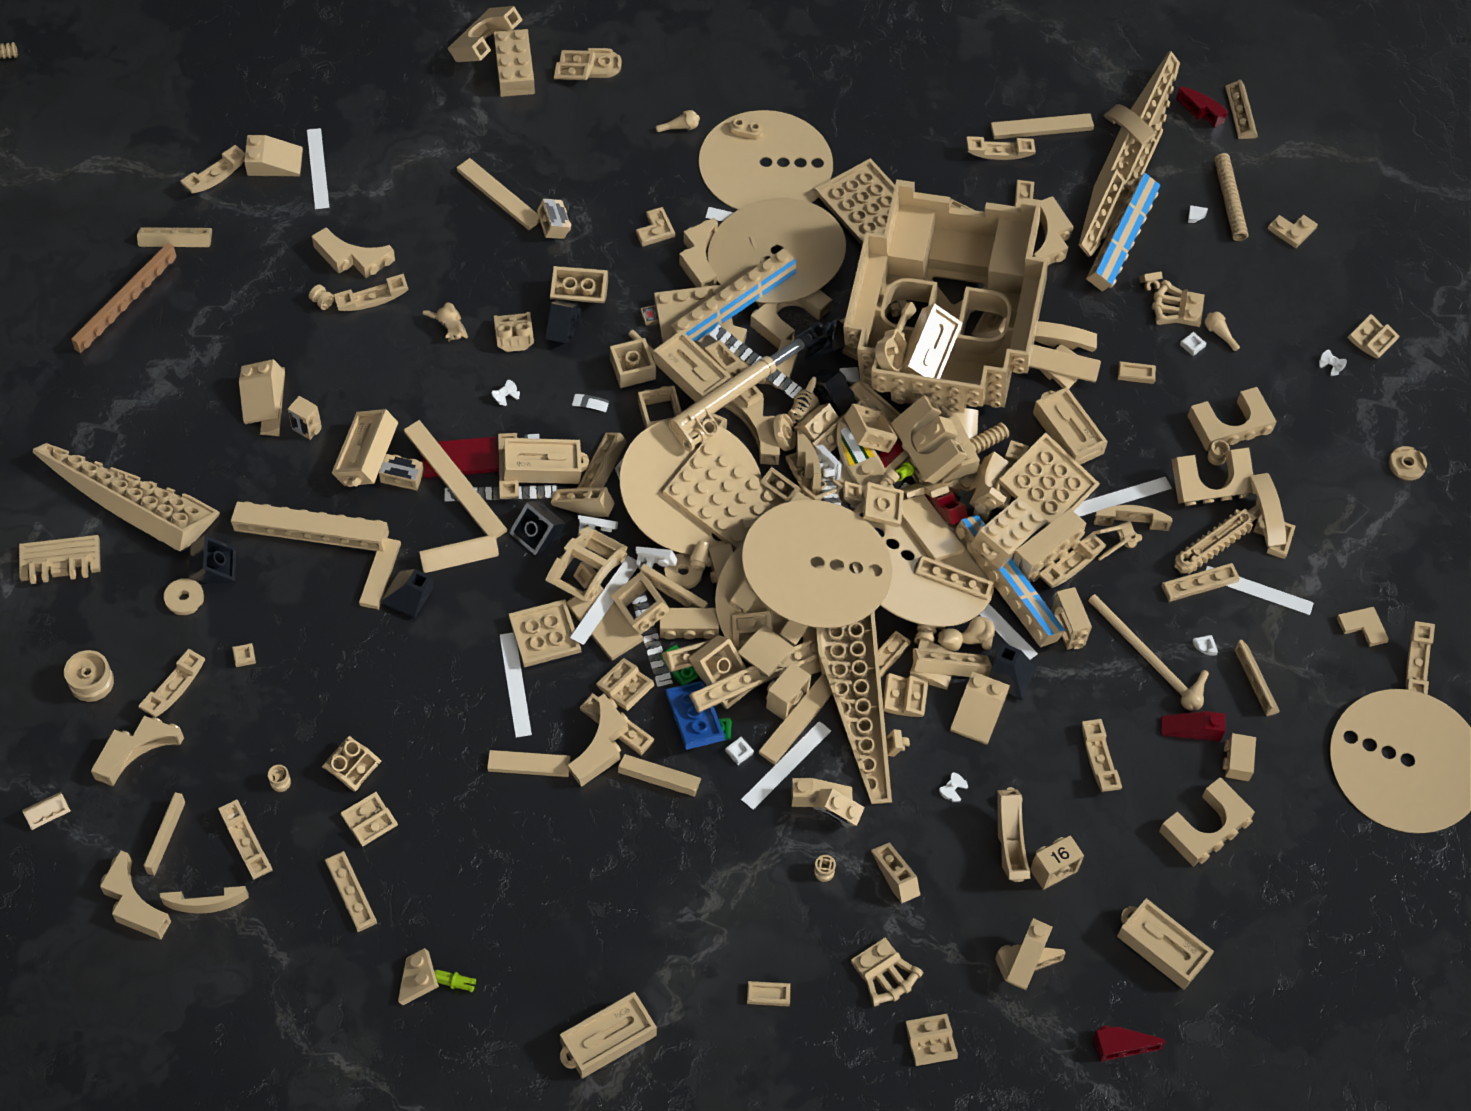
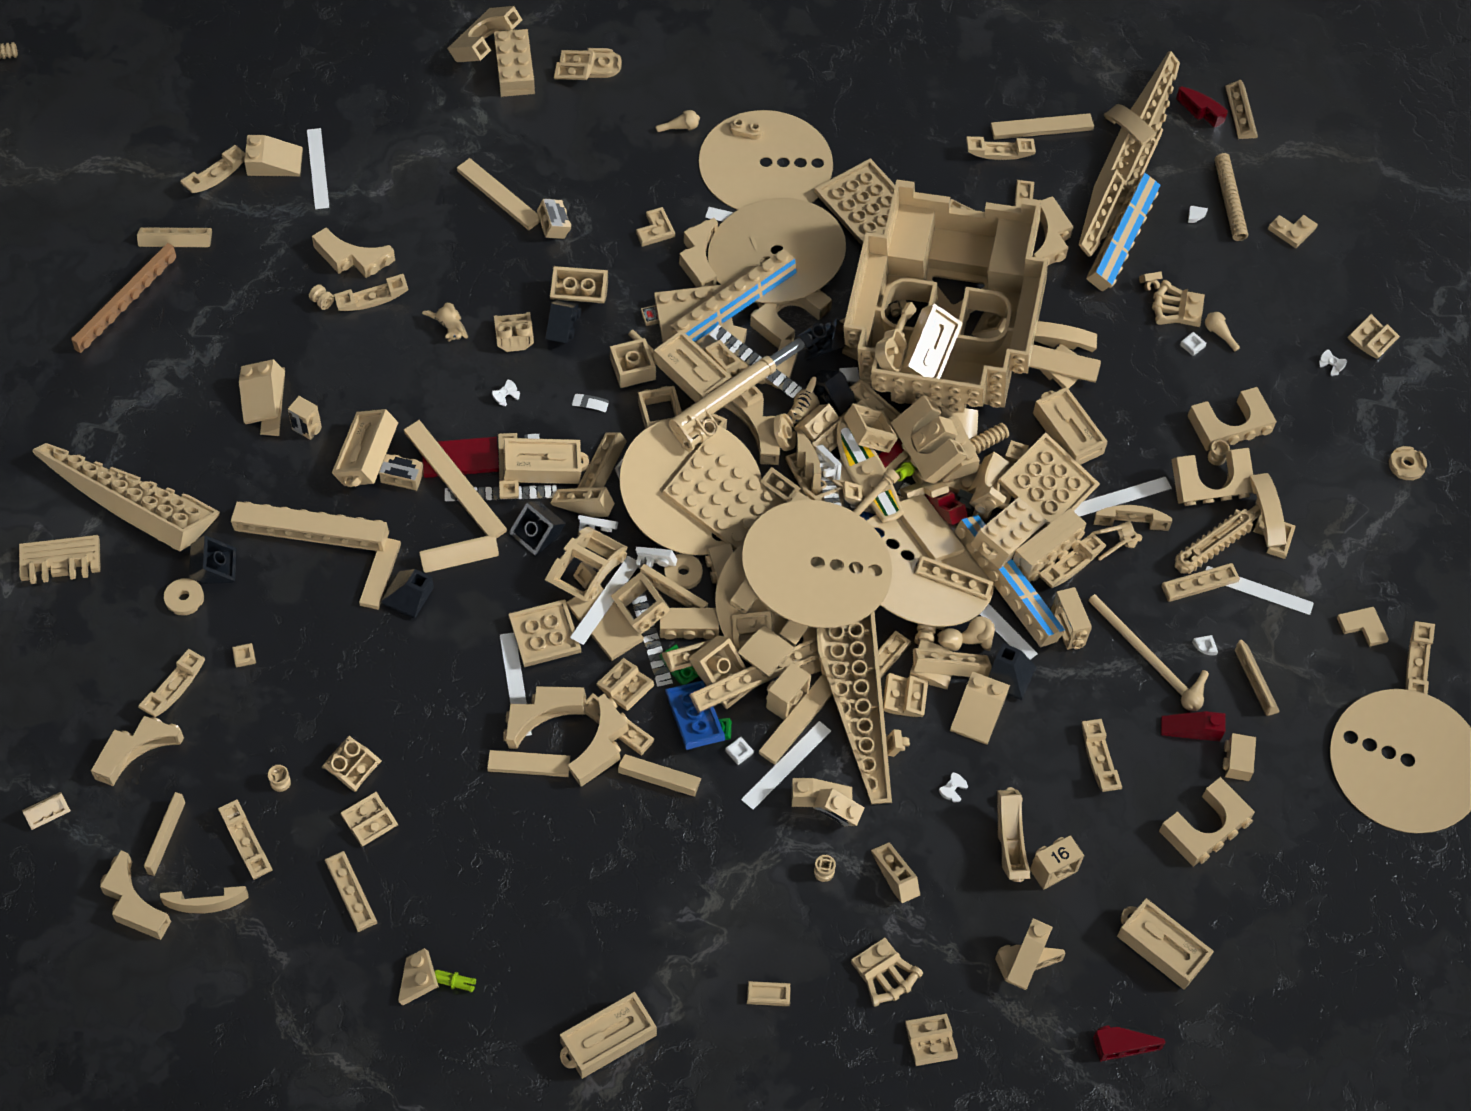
(89, 676): tan wheel -> none
(545, 705): none -> tan arch
(699, 557): tan cone -> none
(883, 504): tan plate -> none
(1136, 372): tan tile -> none

